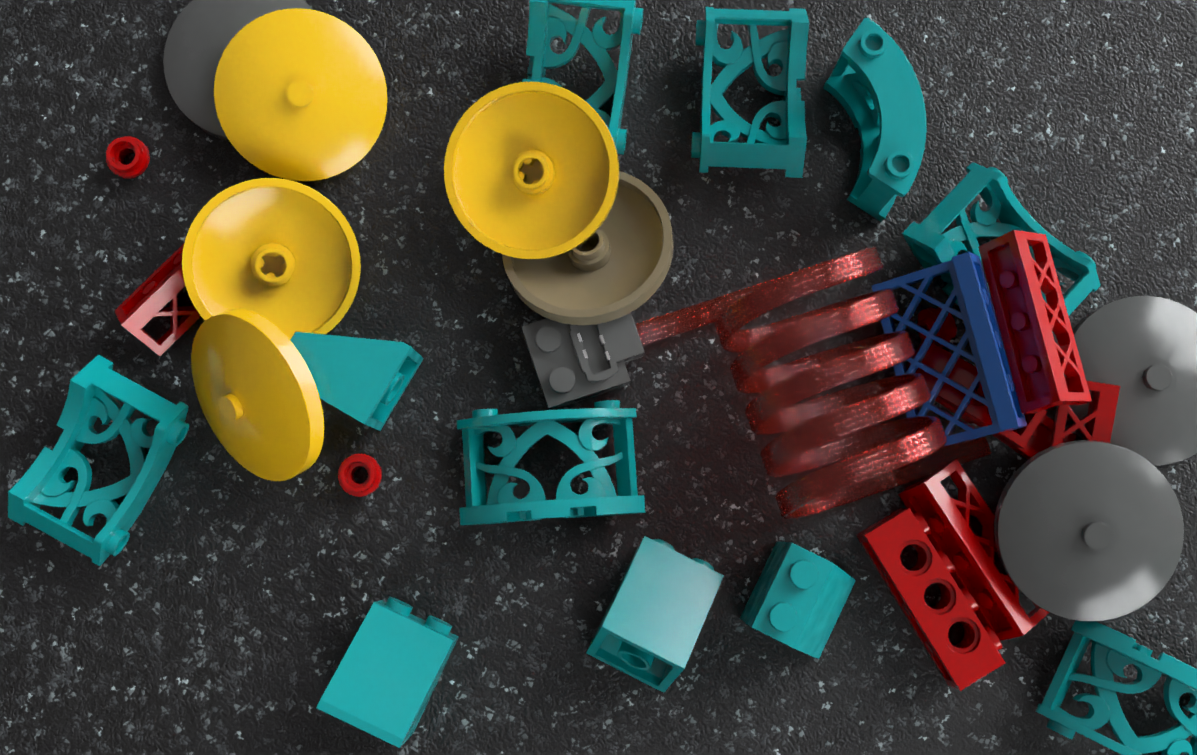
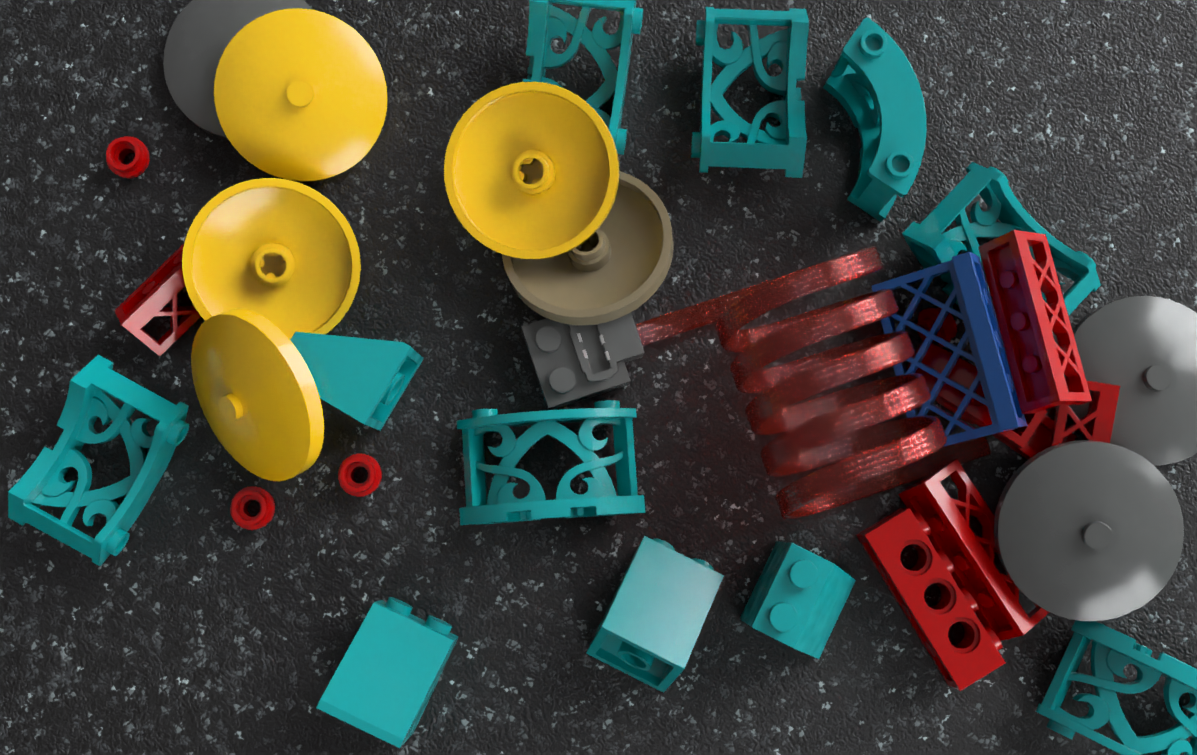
(240, 504): none -> red plate

